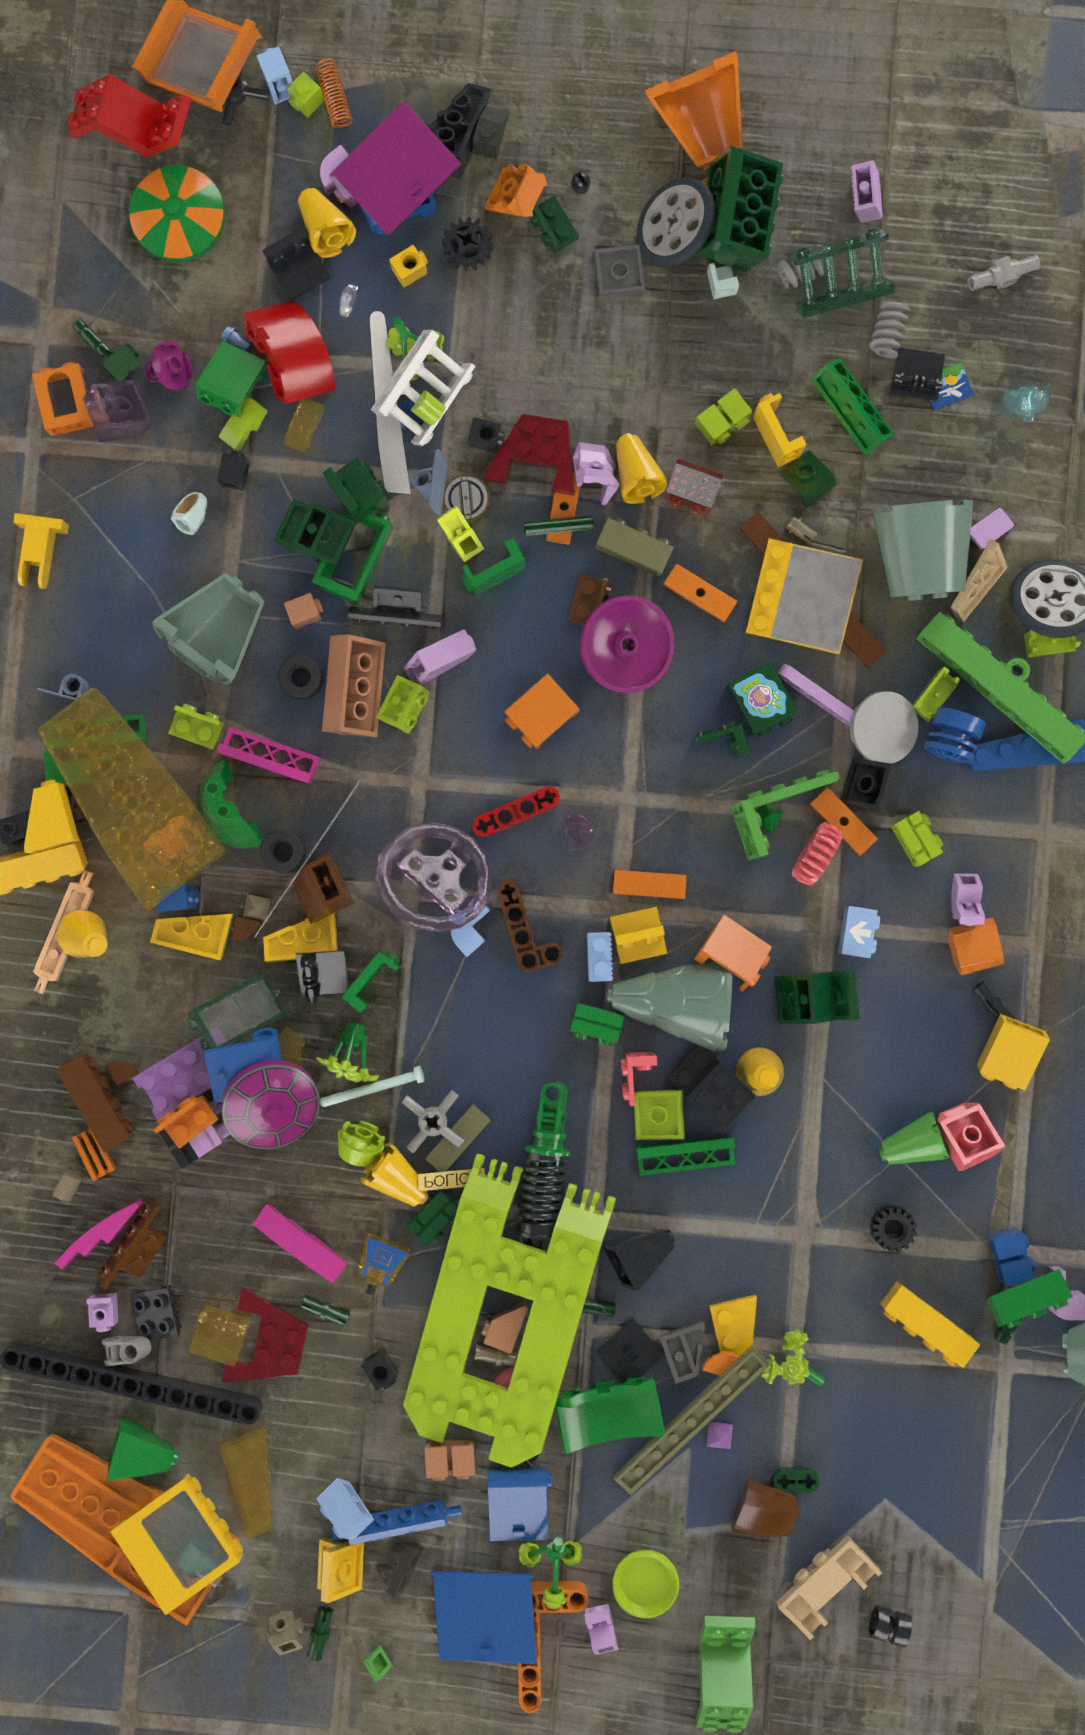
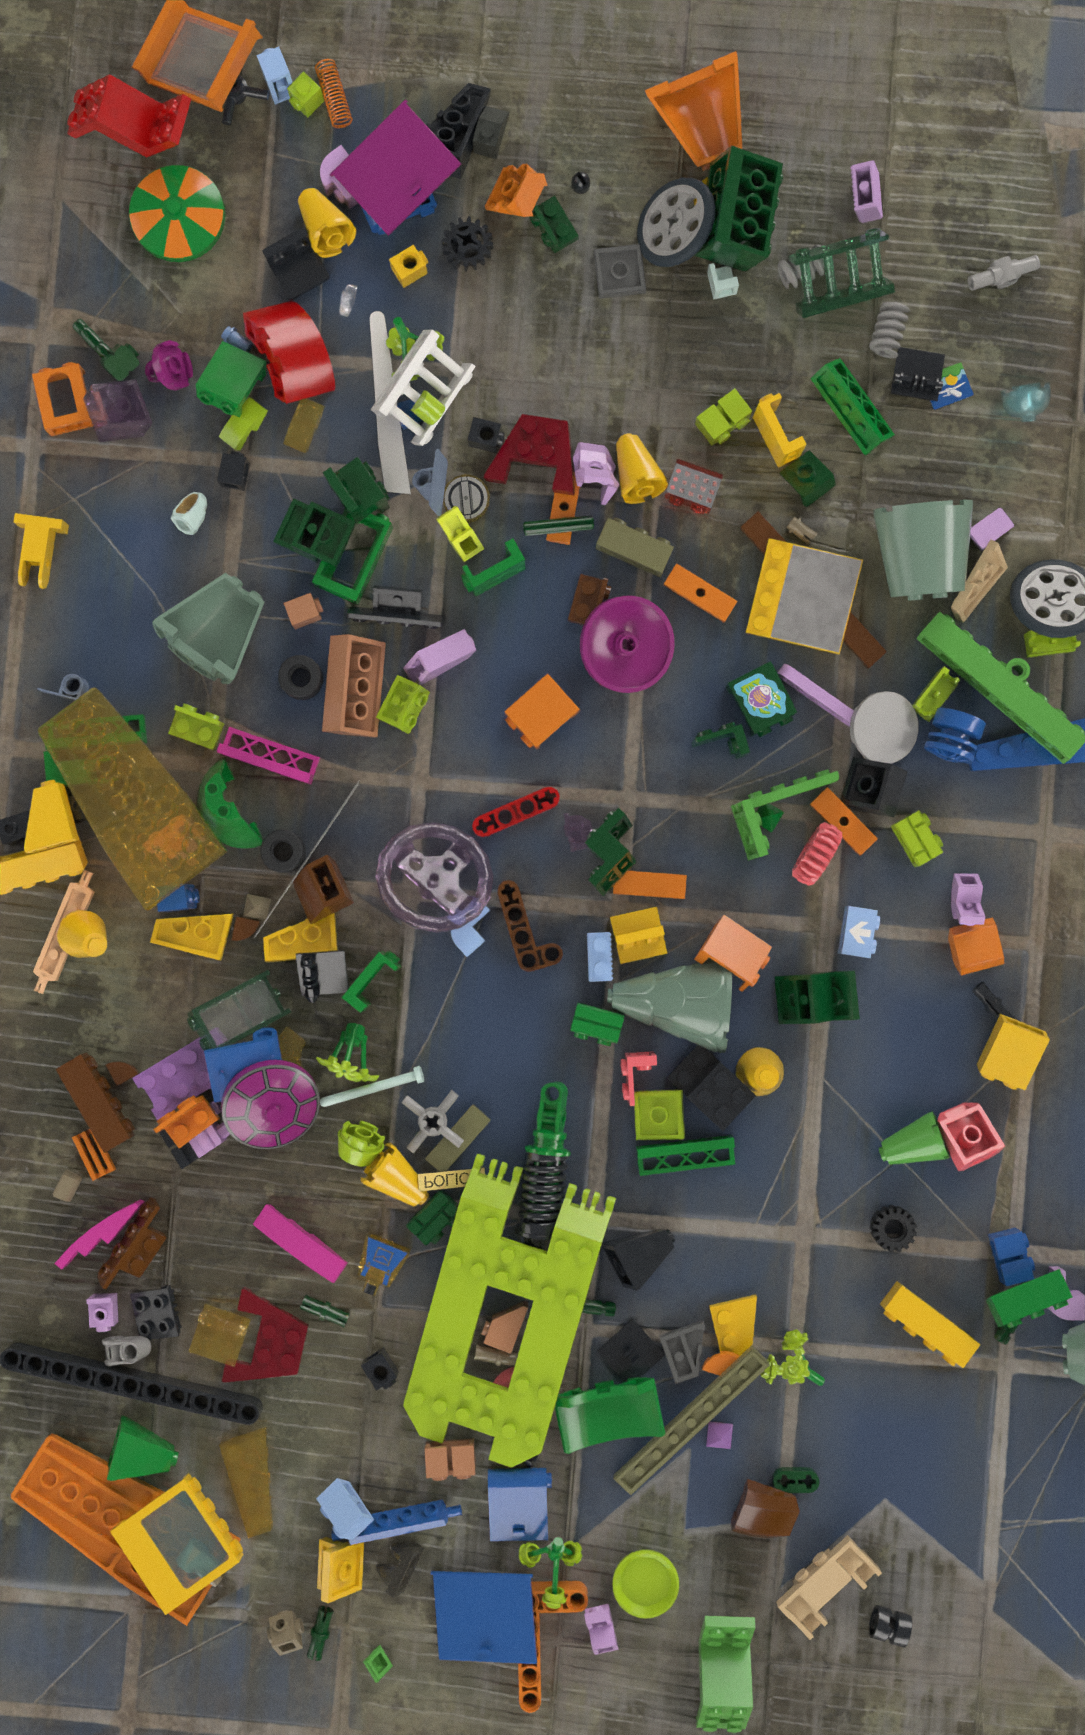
(606, 847): none -> dark green bracket

